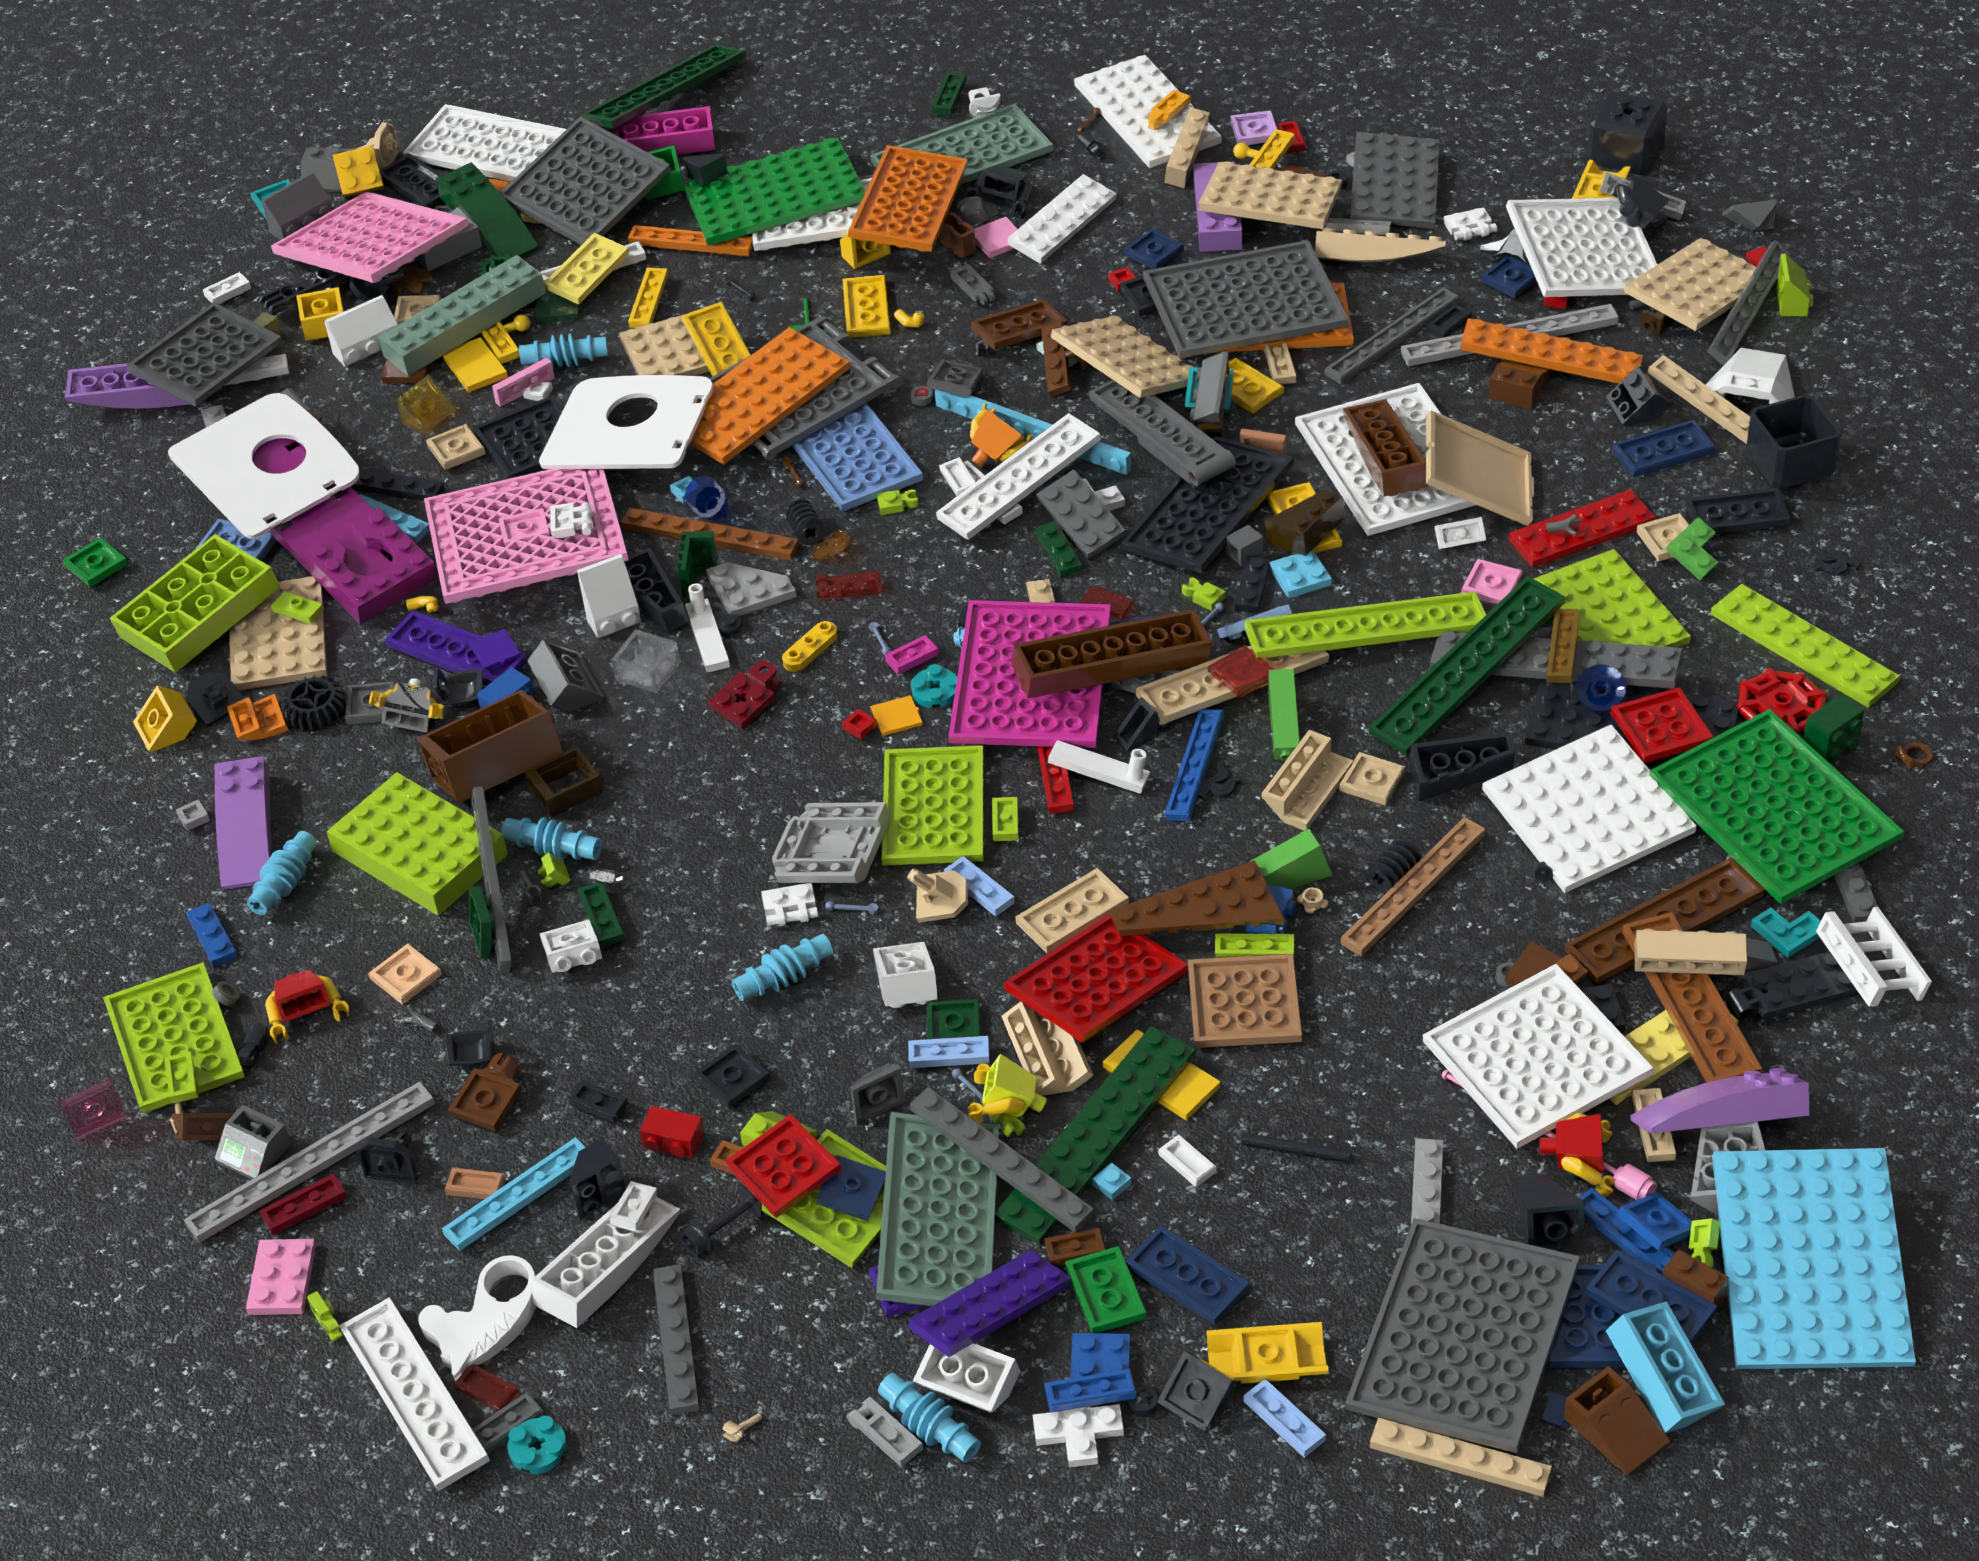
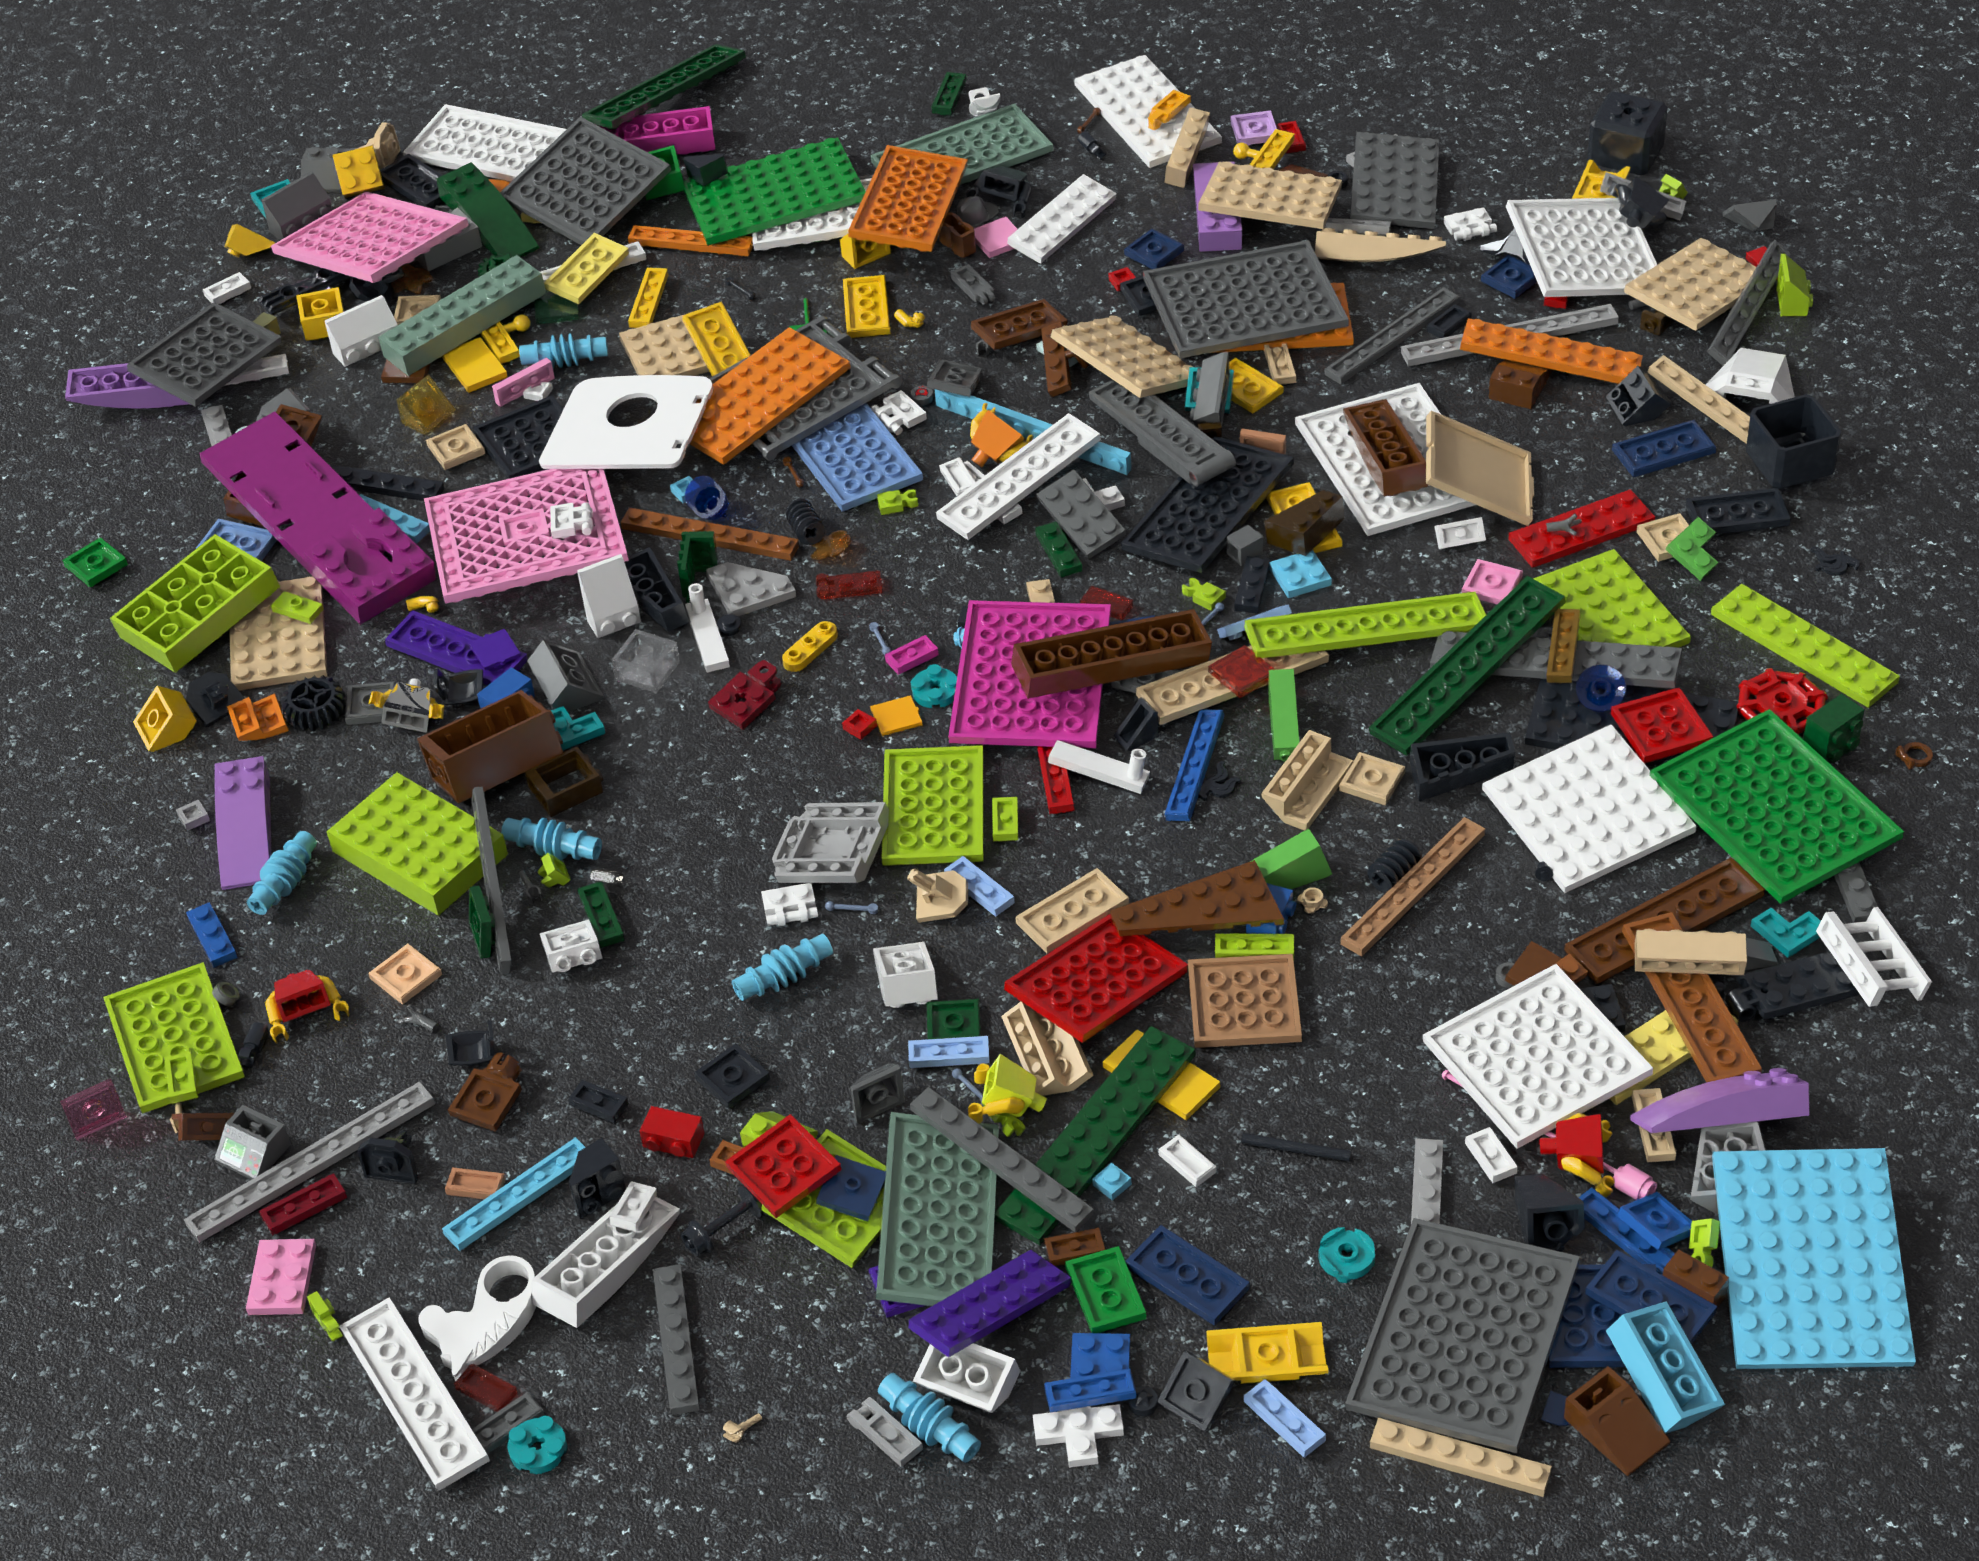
(223, 467): white door -> none
(245, 242): none -> yellow slope
(577, 730): none -> teal plate
(904, 412): none -> white plate
(1346, 1267): none -> teal plate
(1491, 1155): none -> white plate
(1673, 186): none -> lime tile

